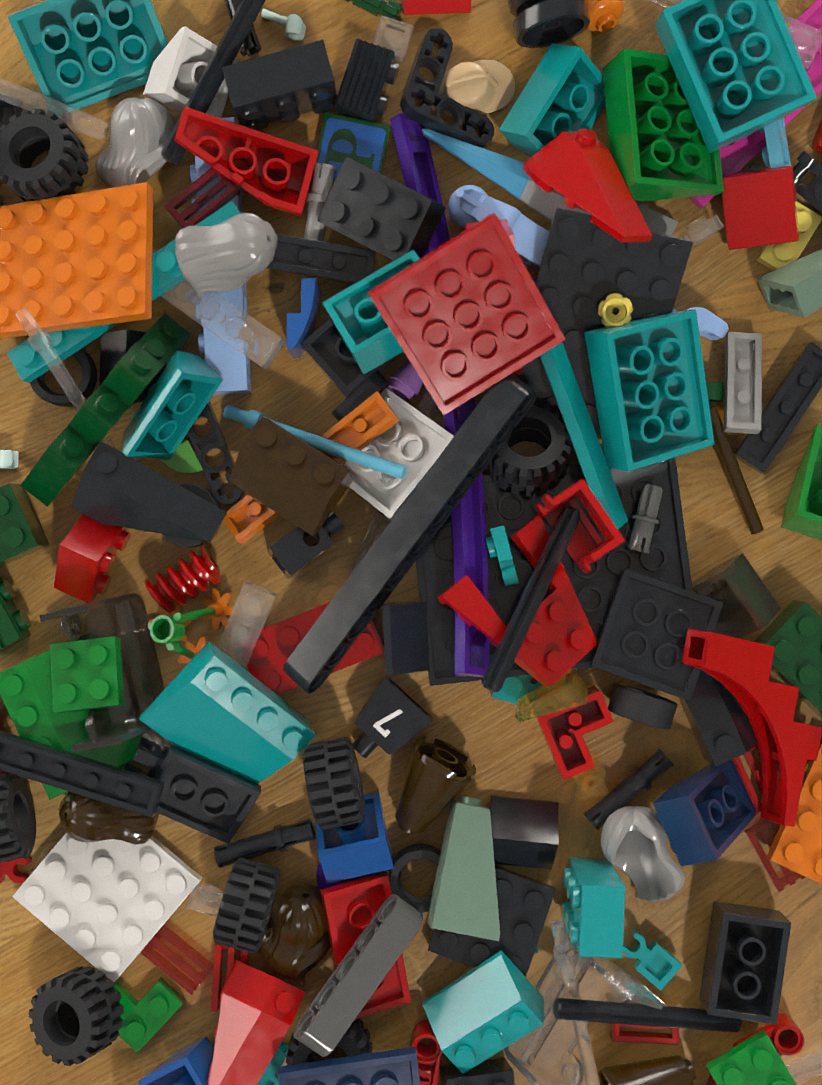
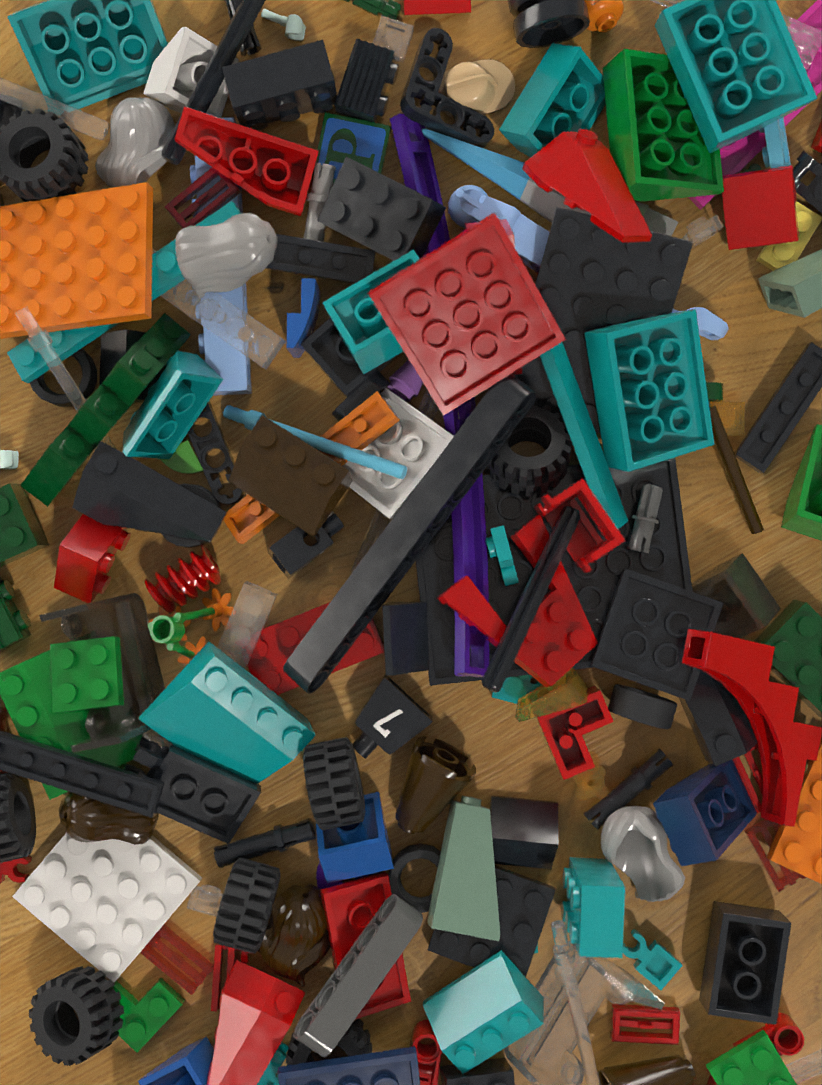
(615, 301): light yellow plate -> none
(641, 1015): black axle -> none
(743, 382): light grey plate -> none

